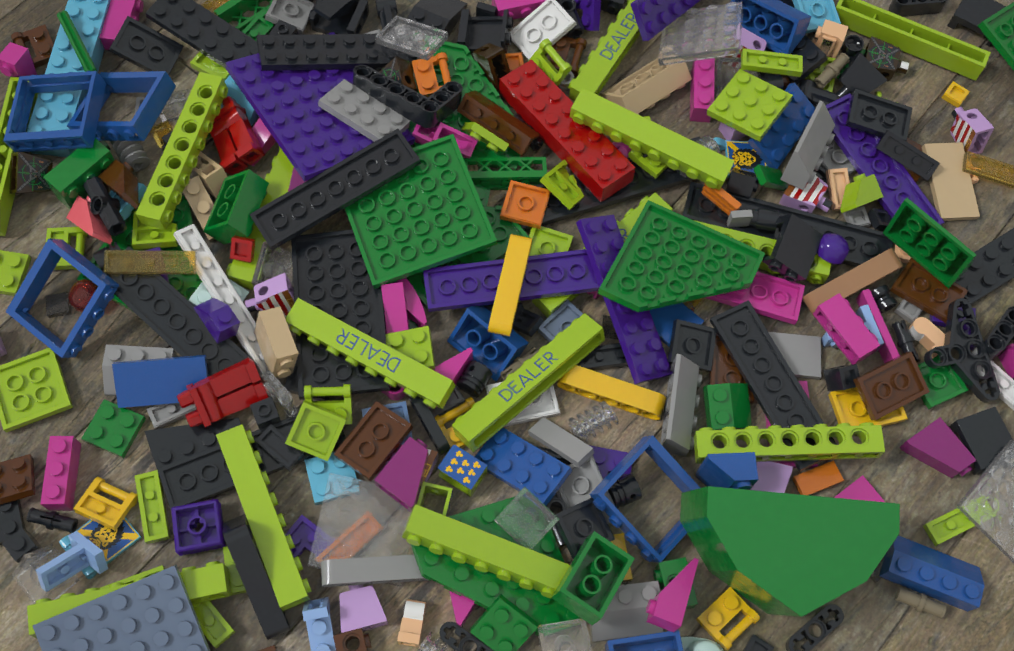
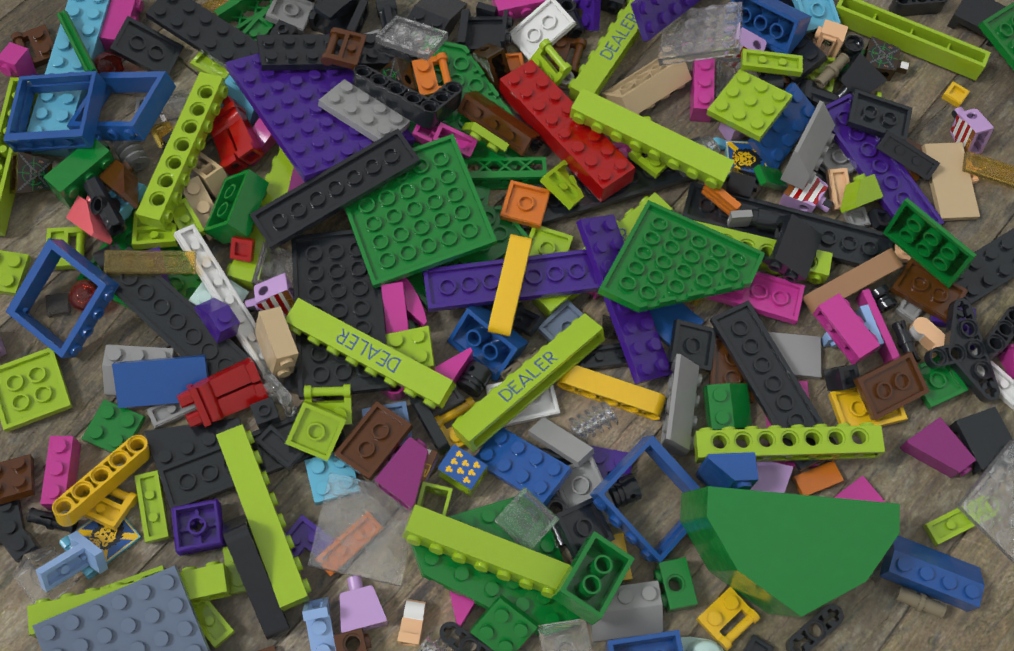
(97, 490): none -> yellow beam
(108, 62): none -> clear red hair
(185, 216): none -> lime plate
(350, 50): none -> reddish brown plate
(370, 570): light grey beam -> none
(670, 604): dark pink slope -> none
(833, 248): dark purple hair -> none

